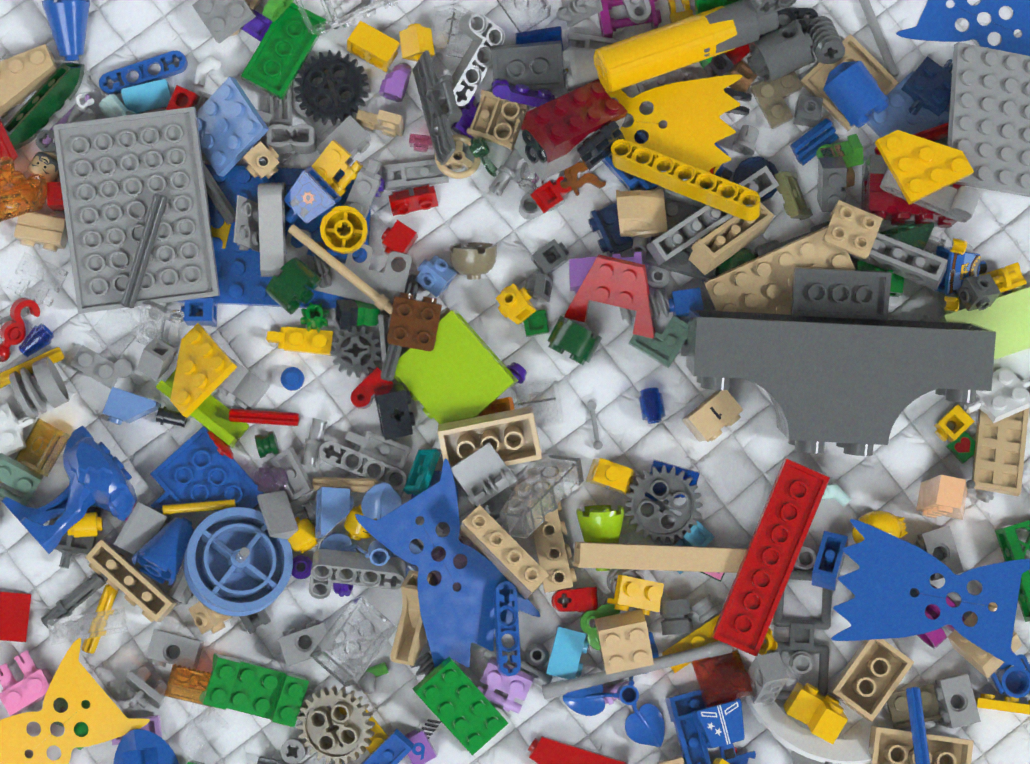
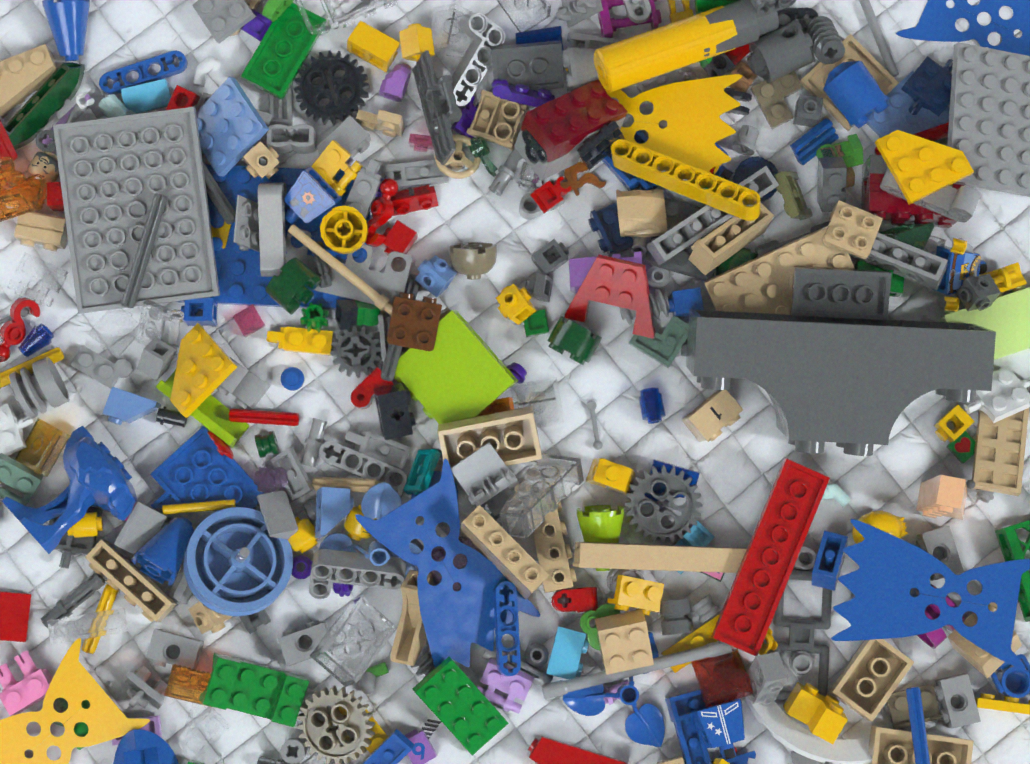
(249, 321): none -> clear pink plate
(381, 211): none -> red piece

